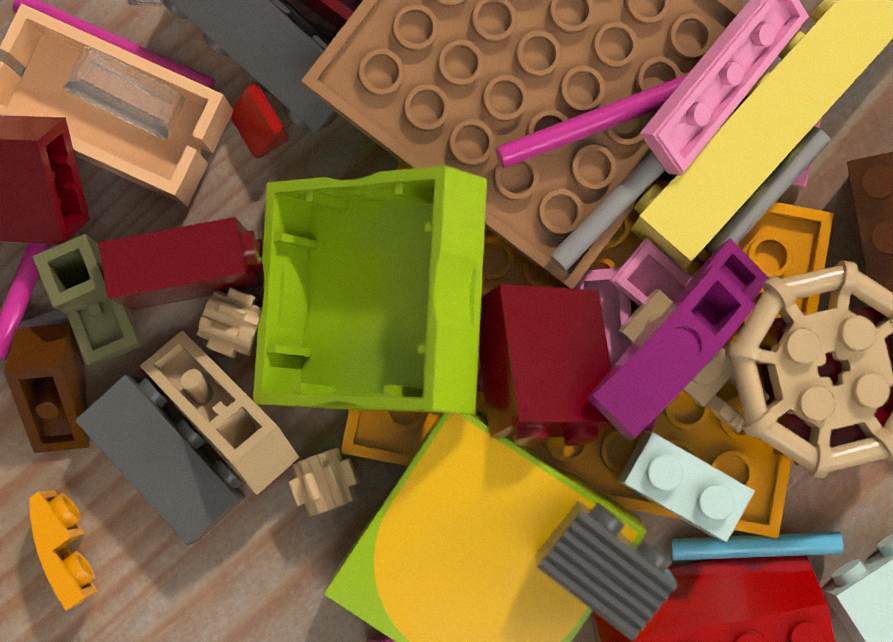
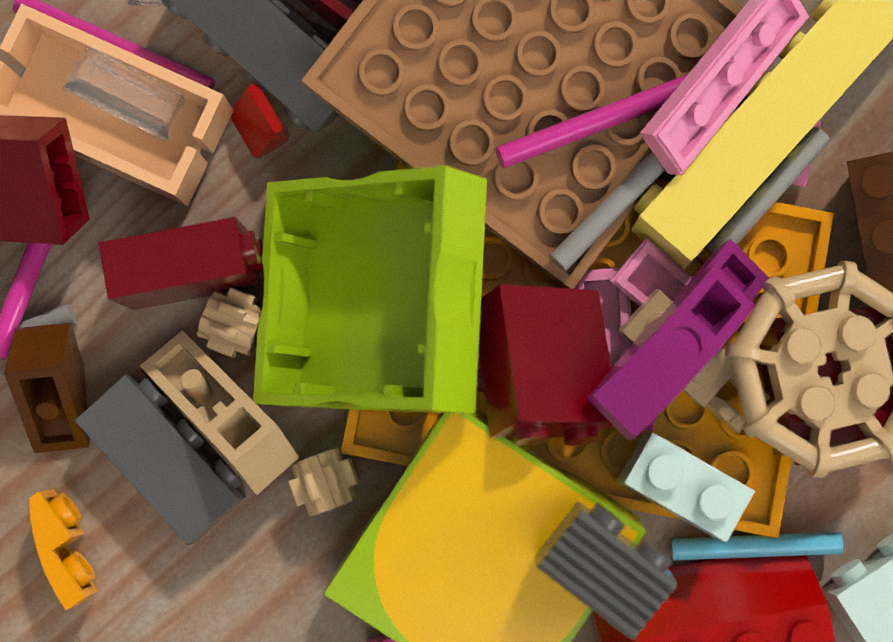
(78, 289): olive brick -> none

